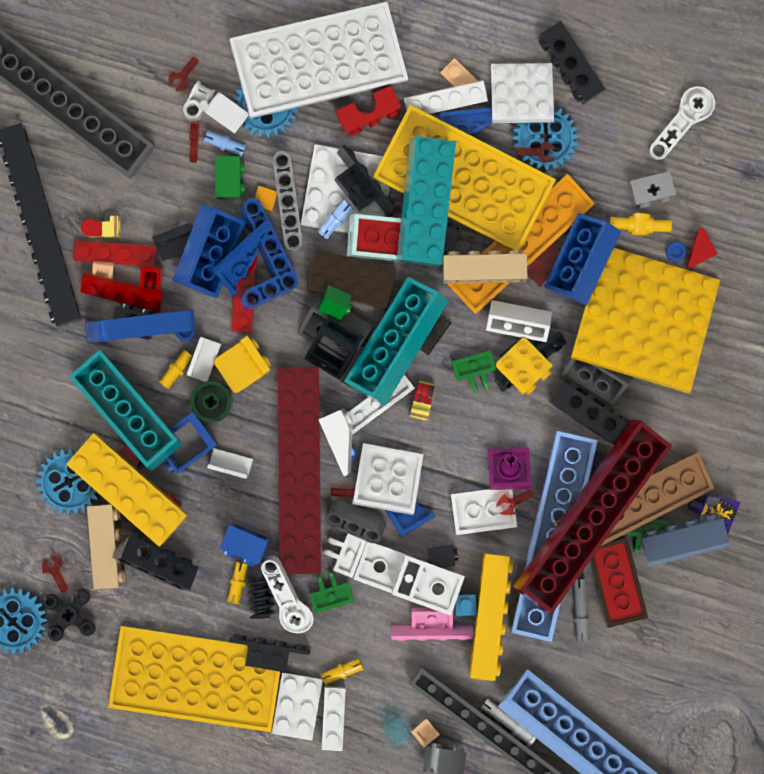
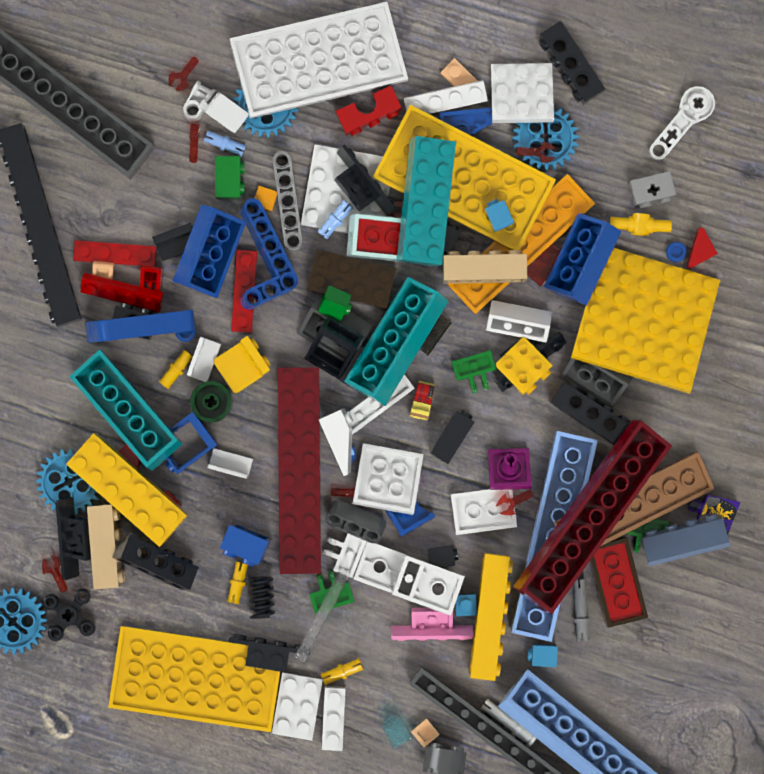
(73, 538): none -> black bracket
(102, 229): leg -> none
(238, 261): blue wing -> none
(287, 598): white beam -> none
(322, 615): none -> clear axle
(452, 436): none -> black window
(498, 215): none -> dark azure brick
(543, 655): none -> dark azure brick

